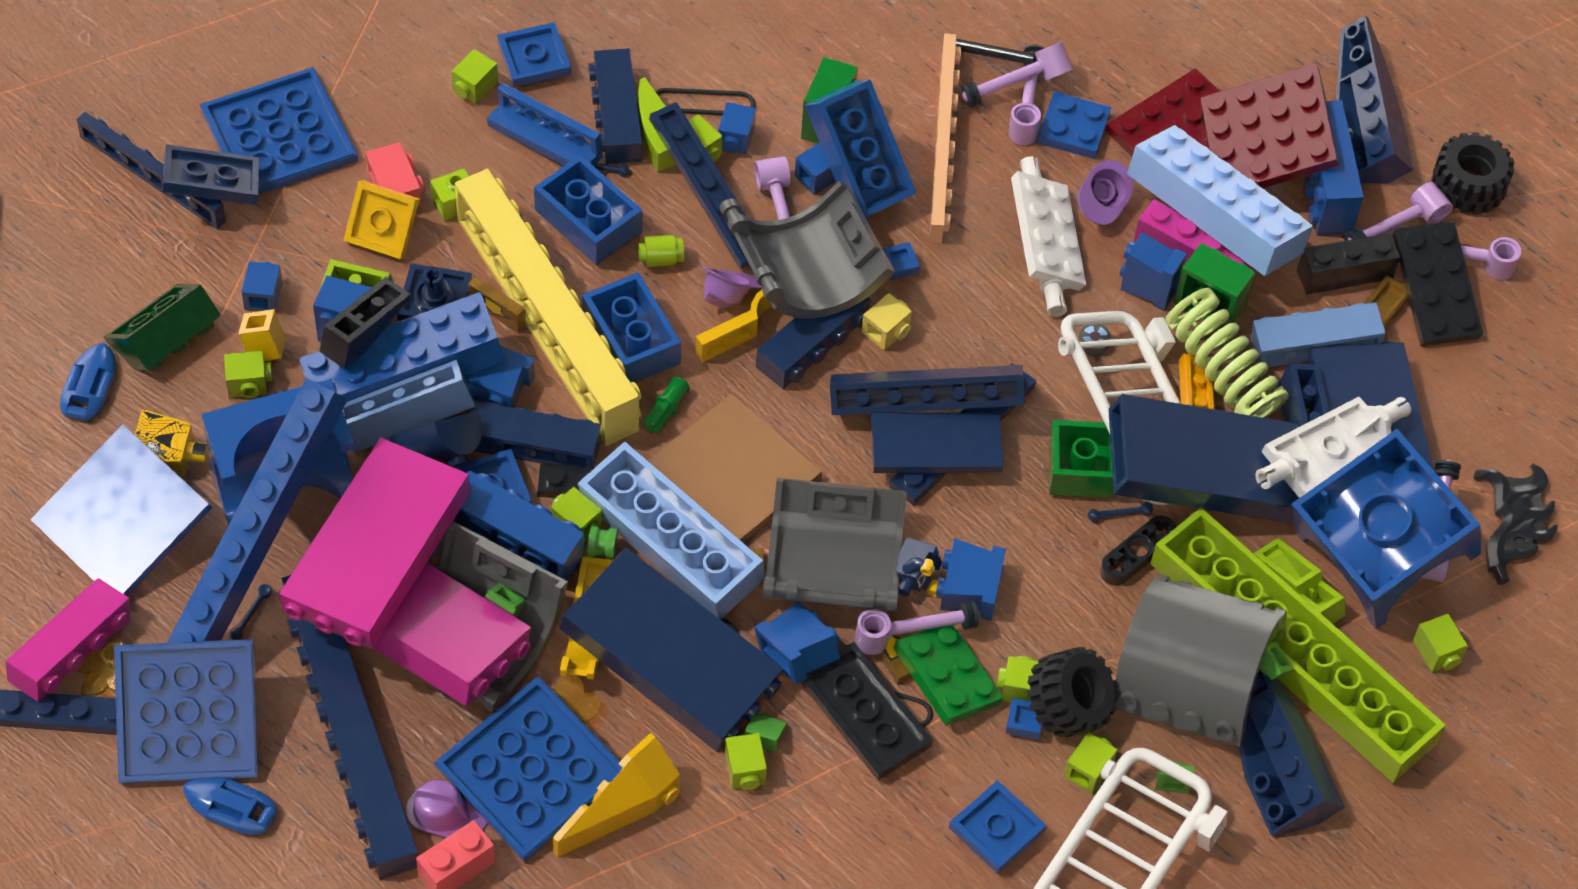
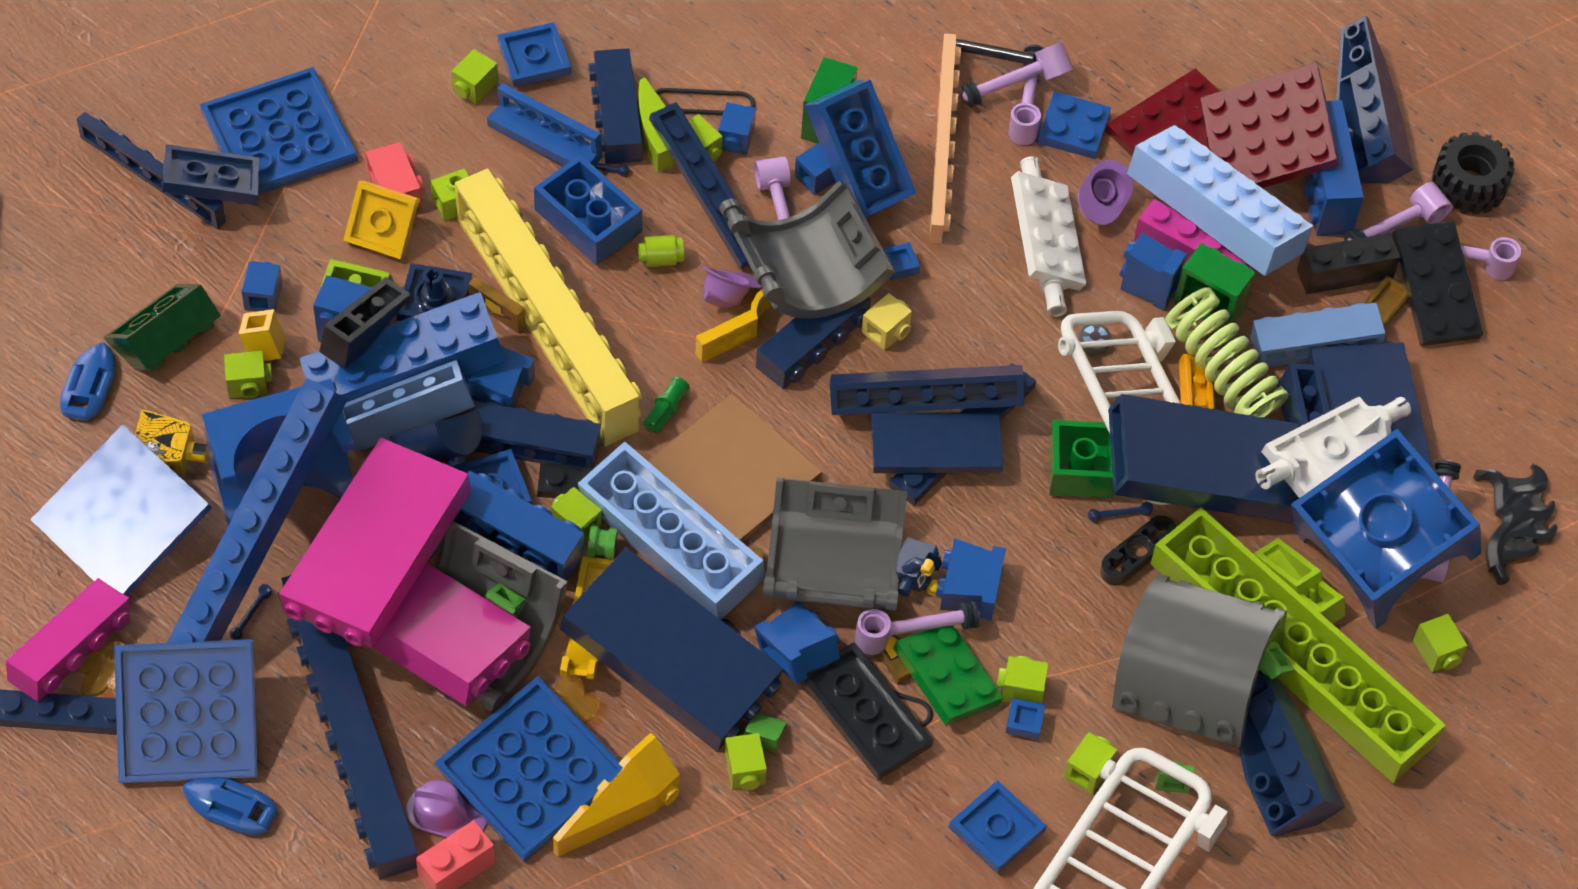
(633, 327): blue brick -> none
(1069, 672): black tyre -> none

